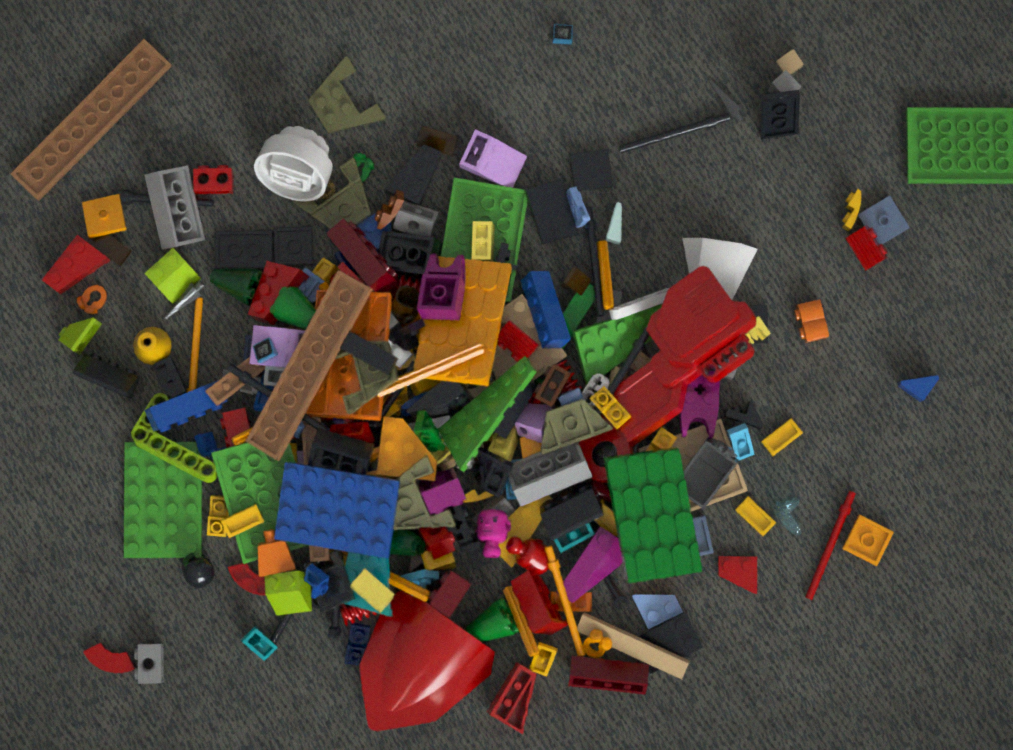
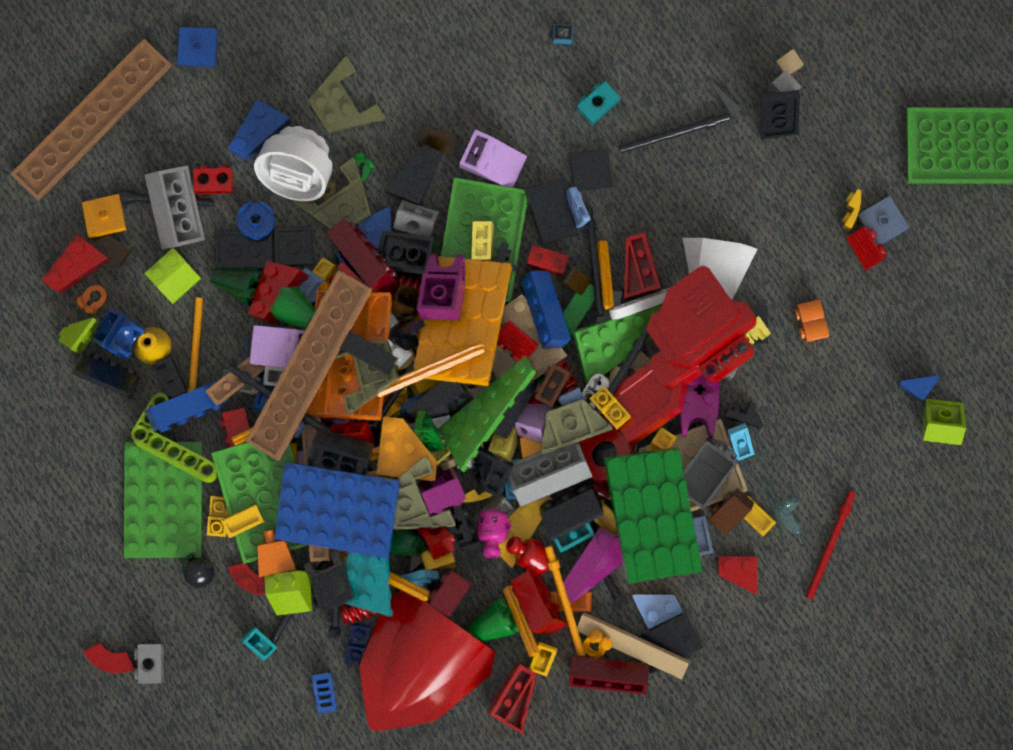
(117, 333): none -> blue brick
(188, 296): dark grey piece -> none
(197, 47): none -> blue plate
(206, 444): blue bracket -> none
(255, 230): none -> blue plate
(257, 127): none -> blue wedge
(264, 350): slope -> none
(315, 678): none -> blue slope
(317, 579): blue bracket -> none
(372, 590): light yellow hinge -> none
(388, 212): dark orange slope -> none
(547, 260): none -> red brick
(594, 113): none -> teal brick
(614, 230): light aqua slope -> none
(640, 269): none -> red wedge
(730, 511): none -> reddish brown brick
(781, 437): yellow tile -> none
(867, 540): light orange plate -> none
(943, 421): none -> lime slope

